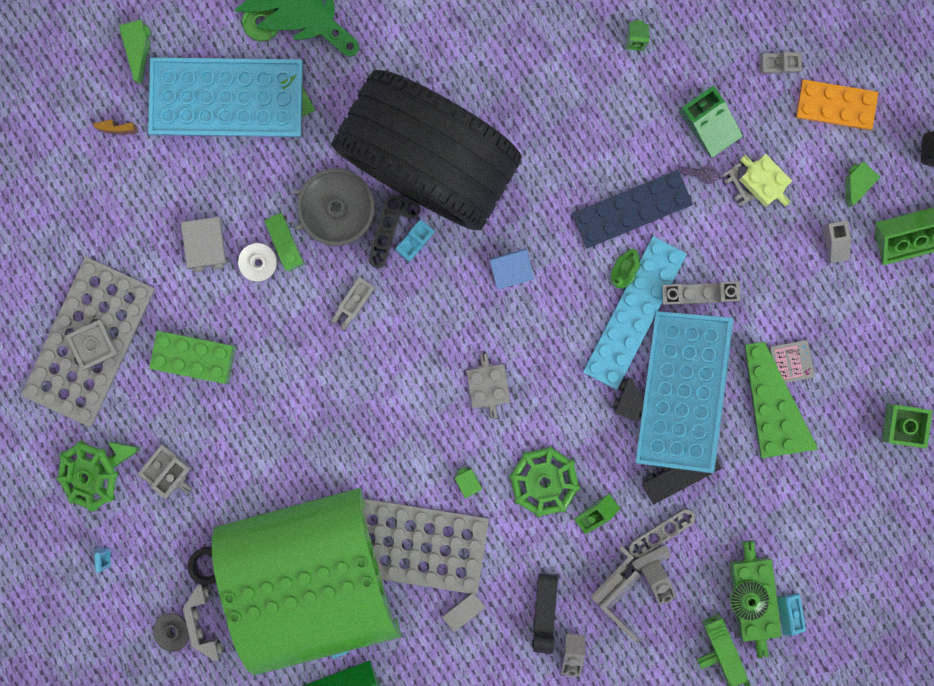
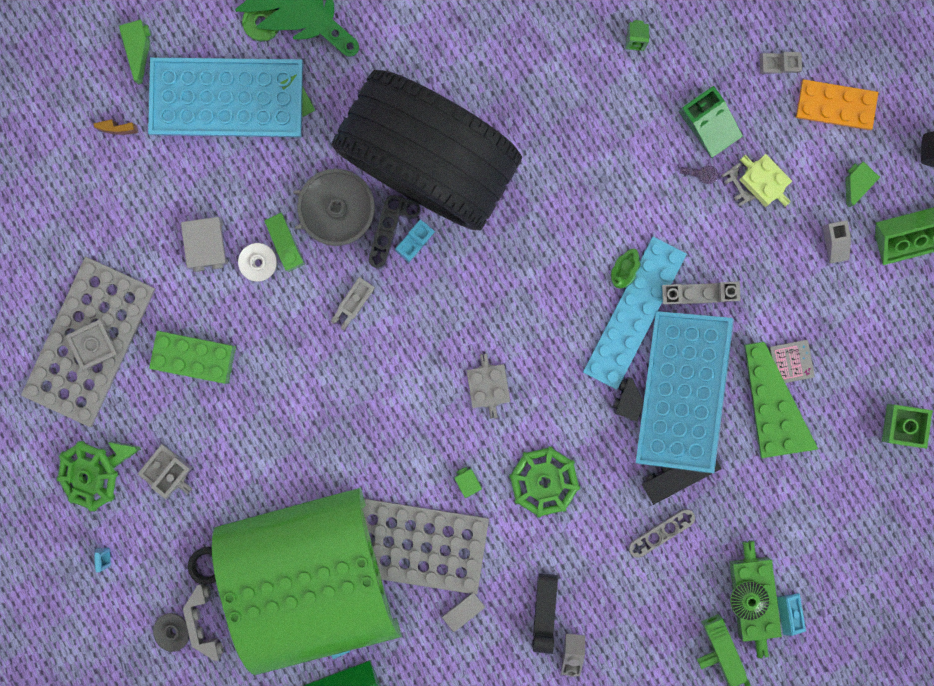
(511, 268): medium blue piece -> none
(597, 514): bright green slope -> none
(614, 589): light grey piece -> none
(632, 209): dark blue plate -> none
(658, 582): light grey slope -> none
(659, 554): light grey tile -> none

